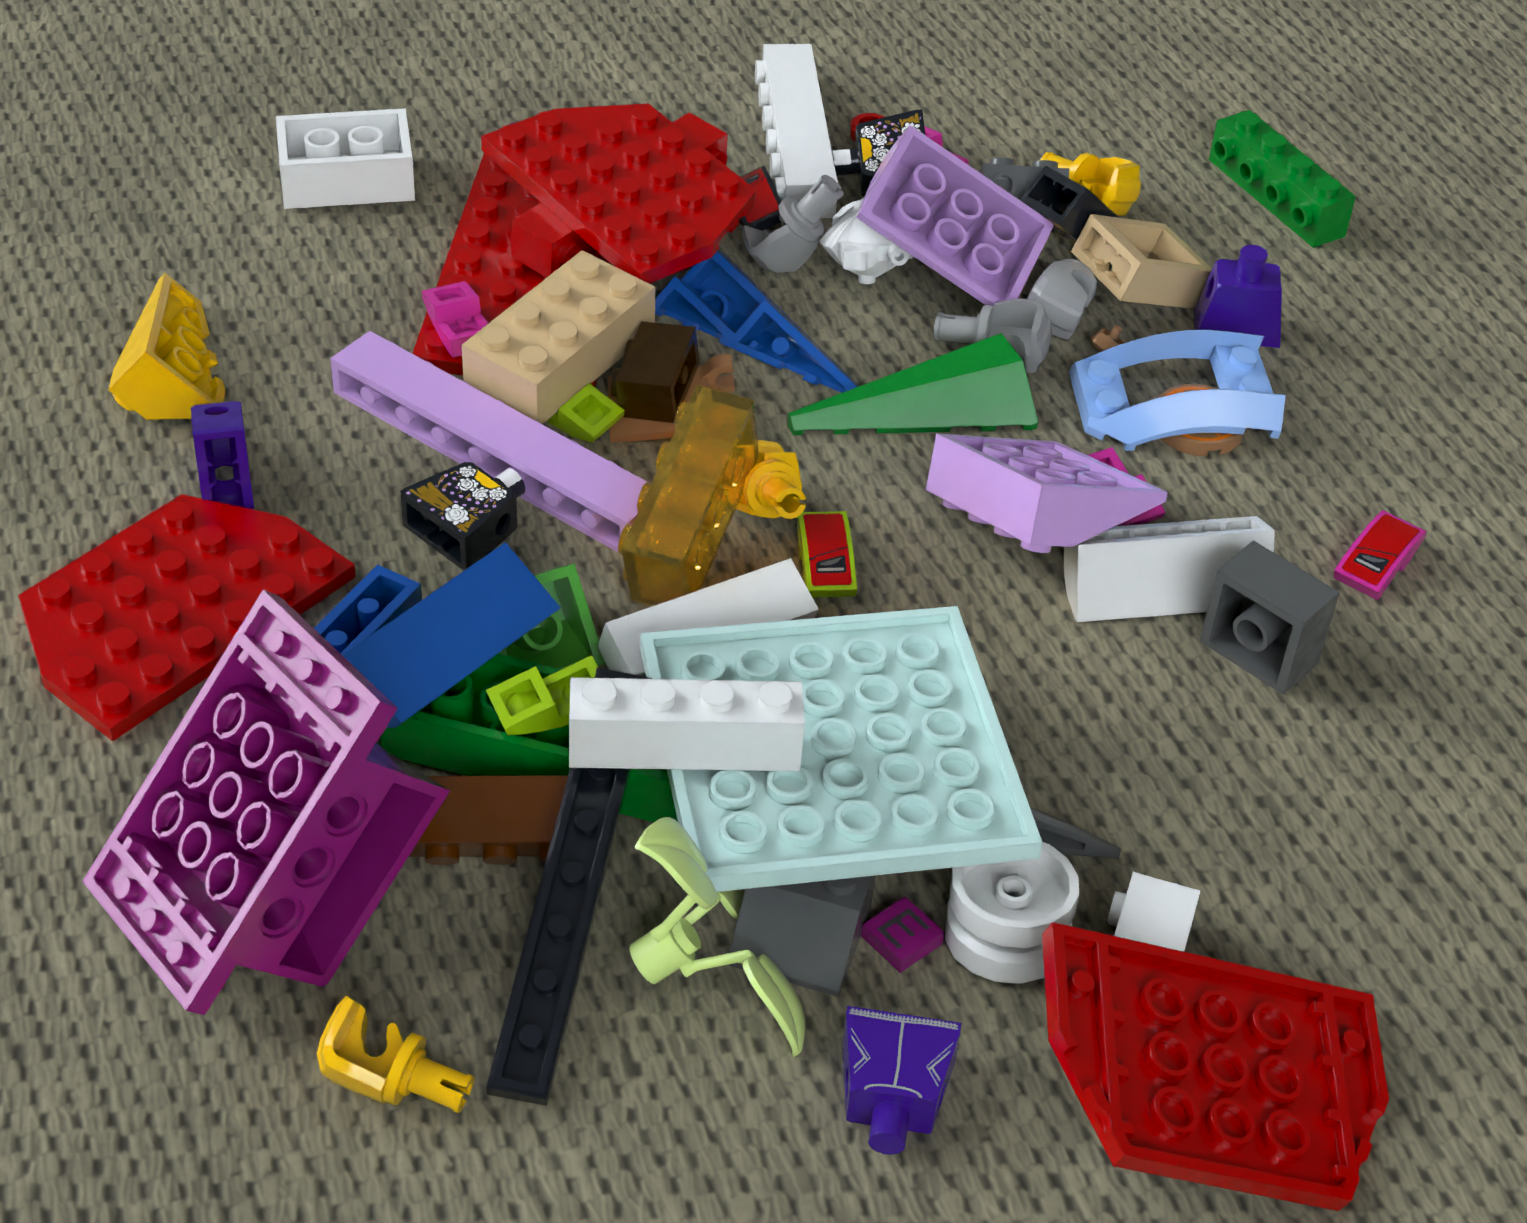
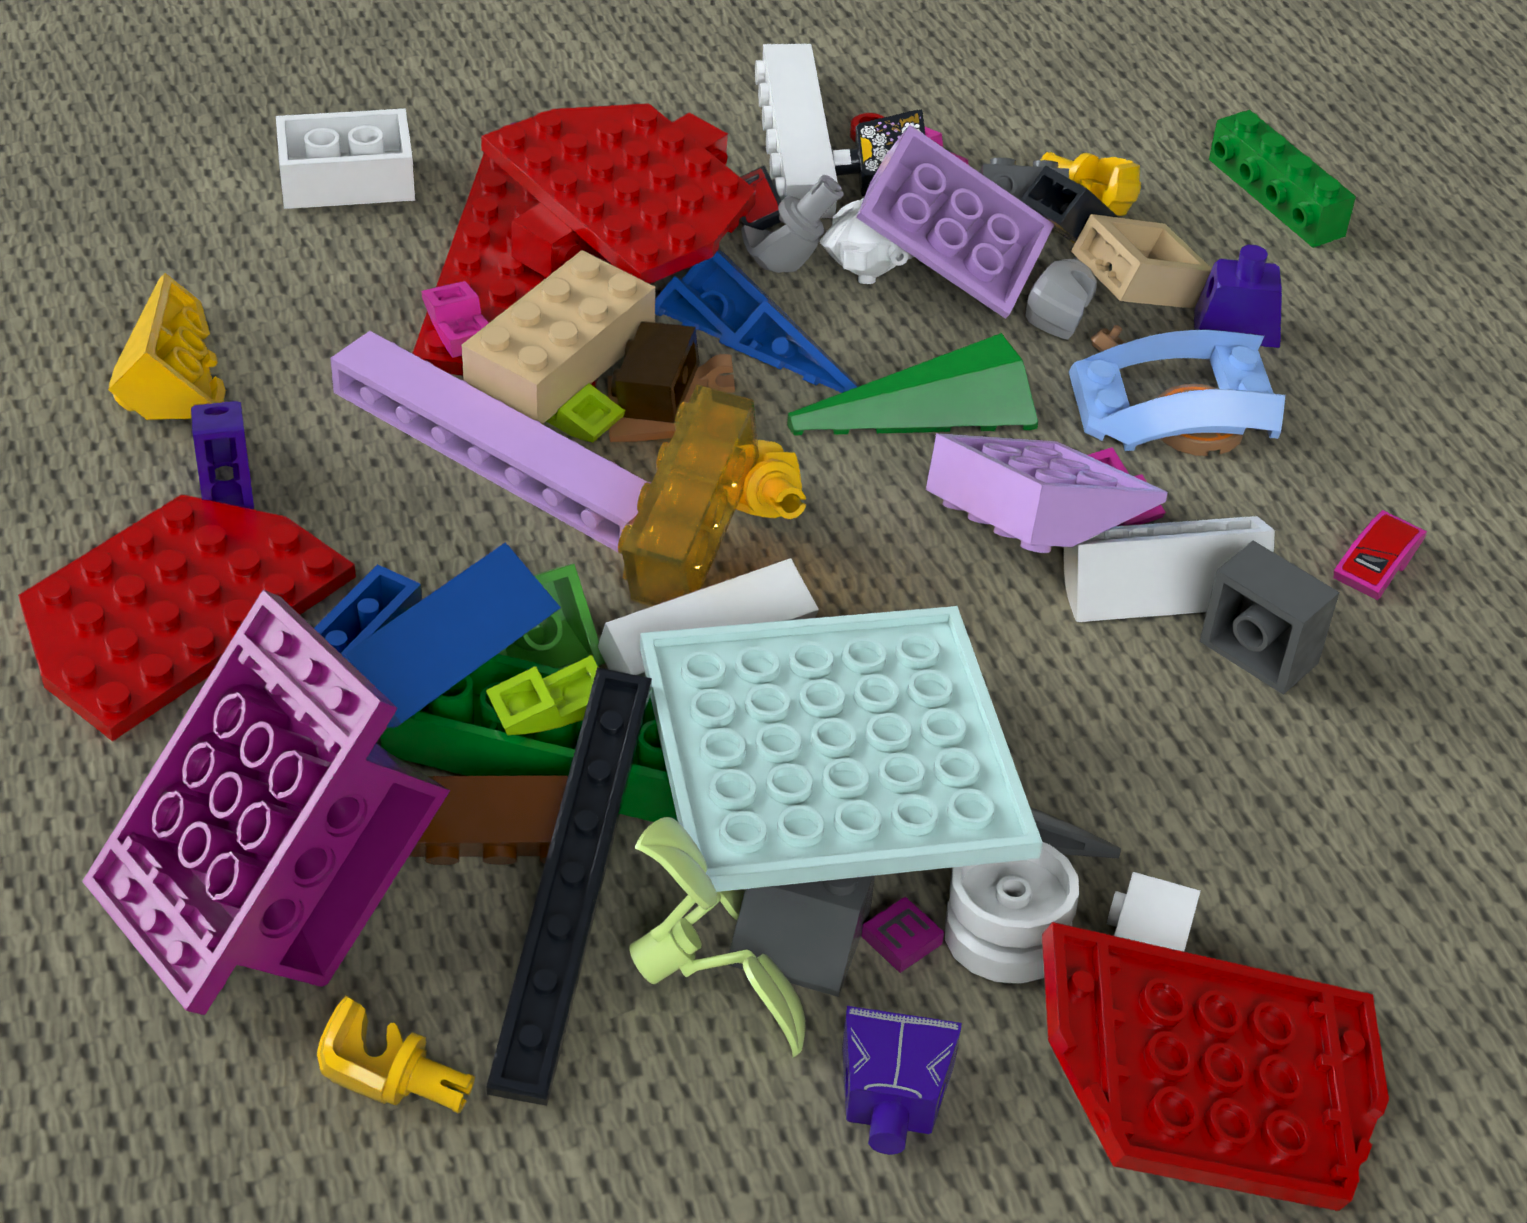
(463, 511): black torso -> none
(686, 724): white brick -> none
(827, 554): slope -> none
(1019, 320): light grey piece -> none

